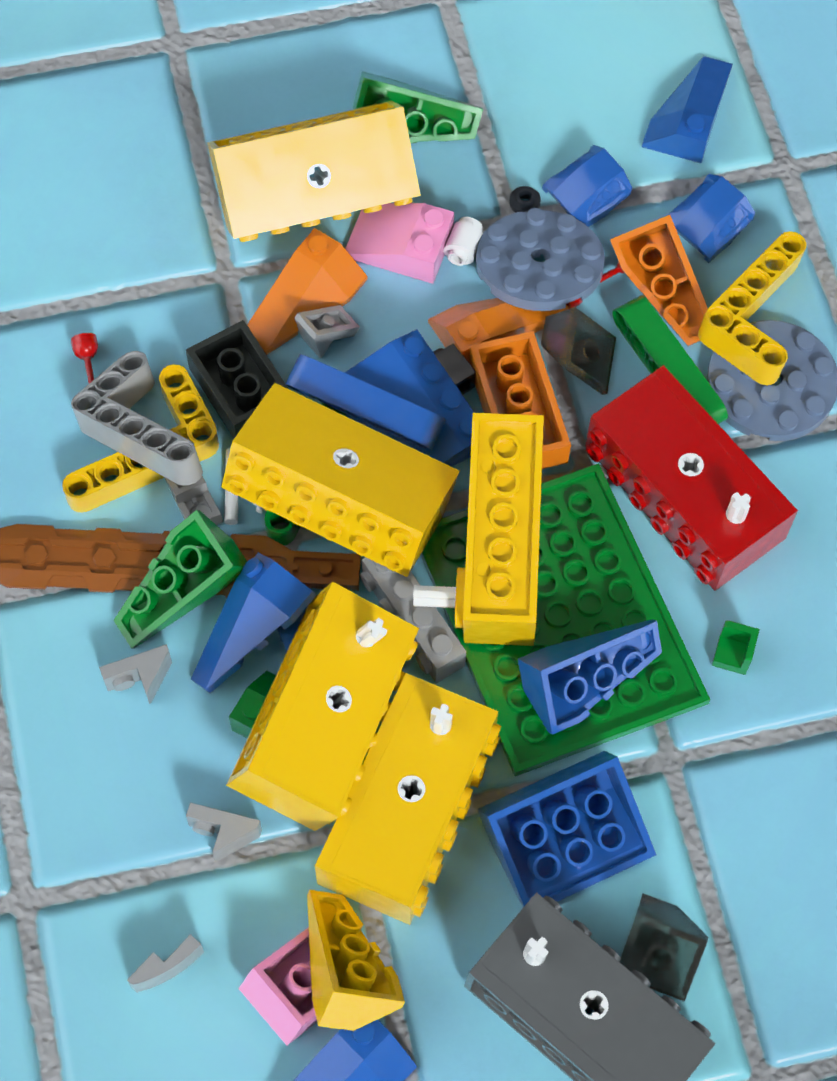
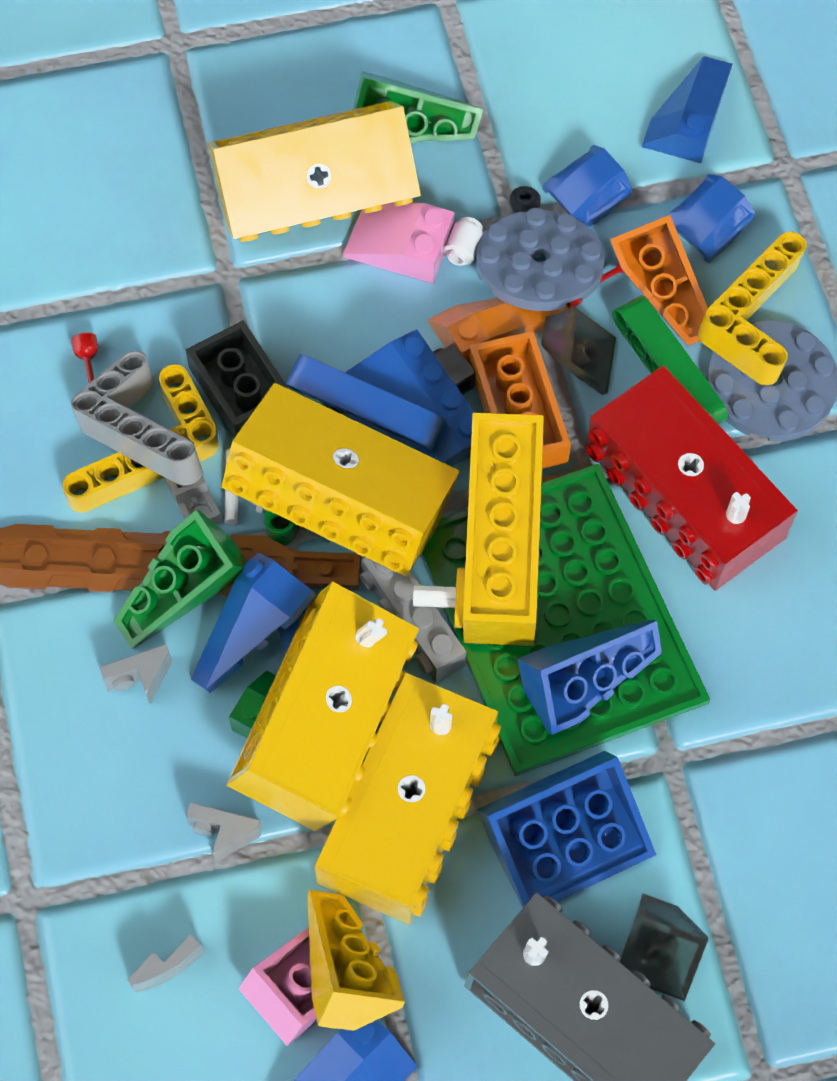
(314, 278): orange wedge -> none
(323, 326): light grey slope -> none
(735, 647): green panel -> none

